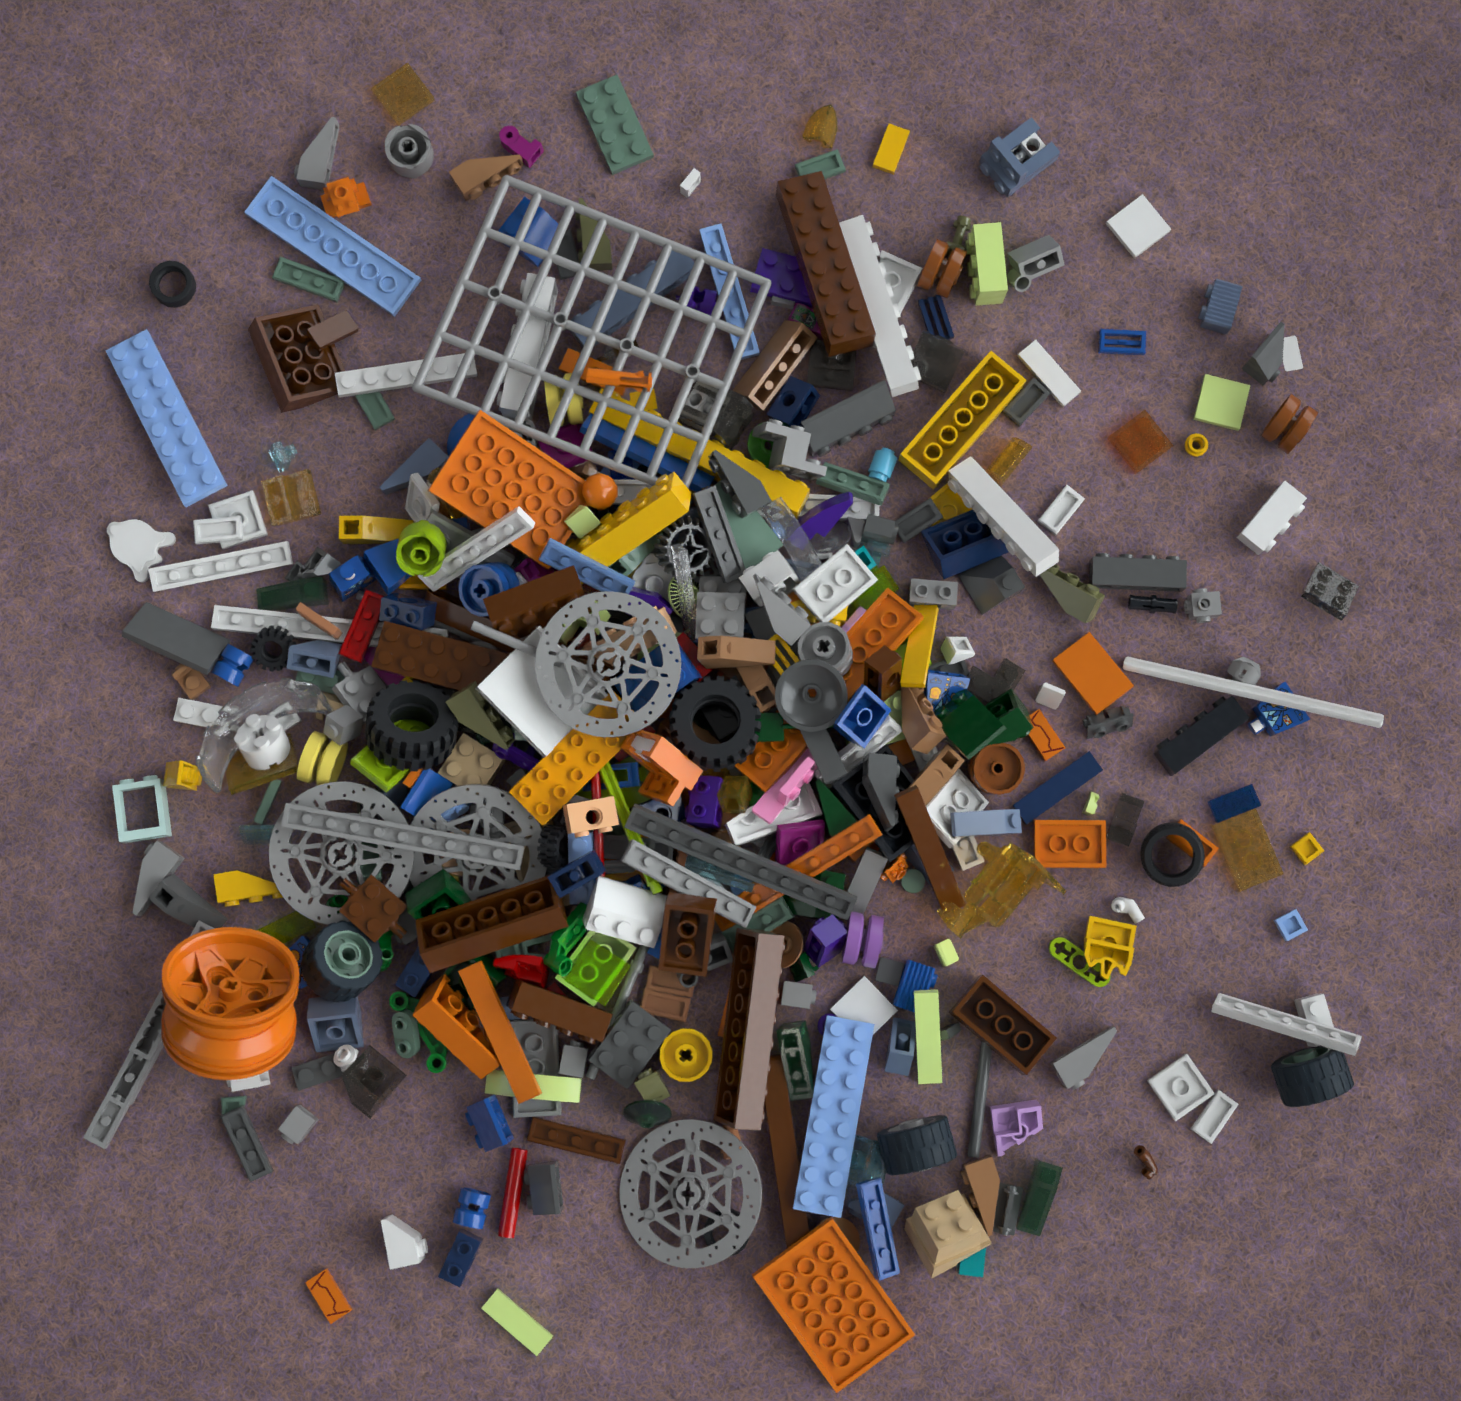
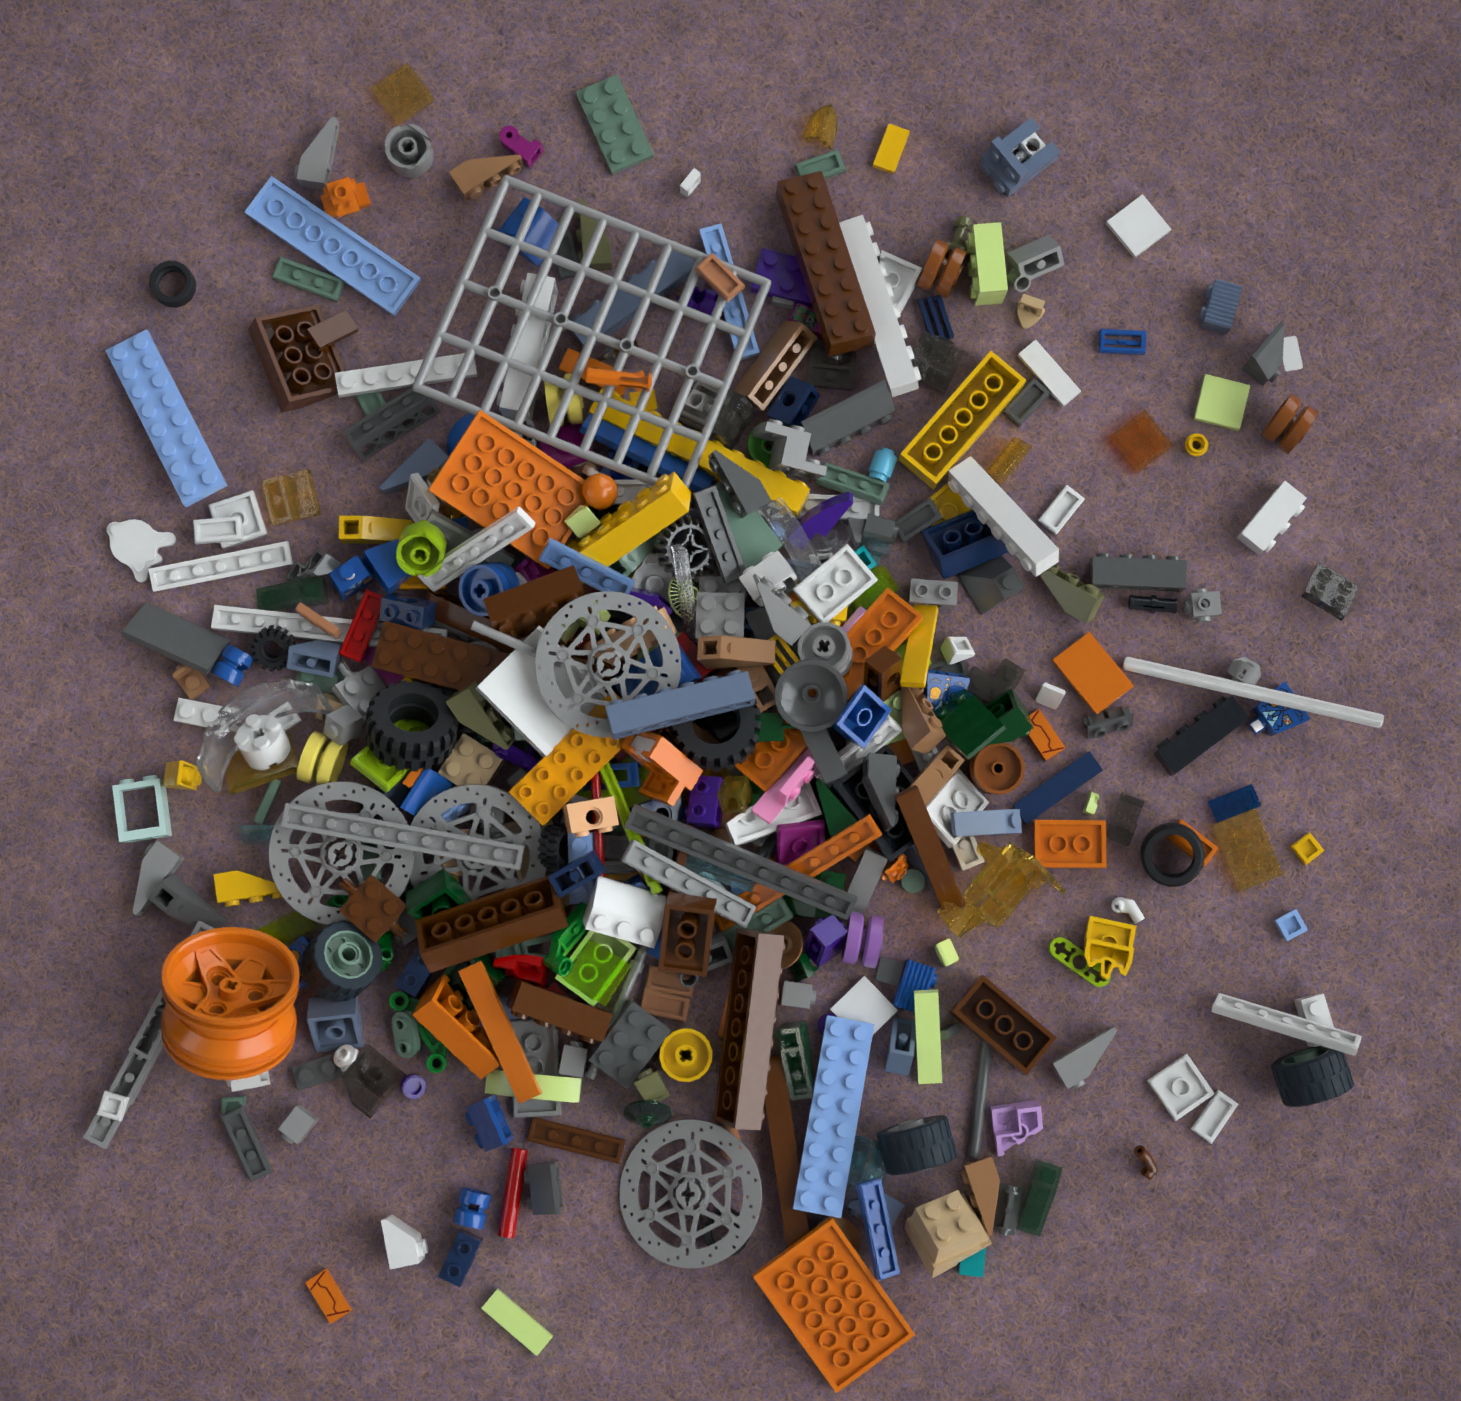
(113, 1105): none -> white tile
(282, 456): clear light blue tile -> none
(390, 418): none -> dark grey fence
(413, 1086): none -> tile
(680, 704): none -> sand blue brick
(719, 277): none -> nougat tile
(1030, 311): none -> tan tile

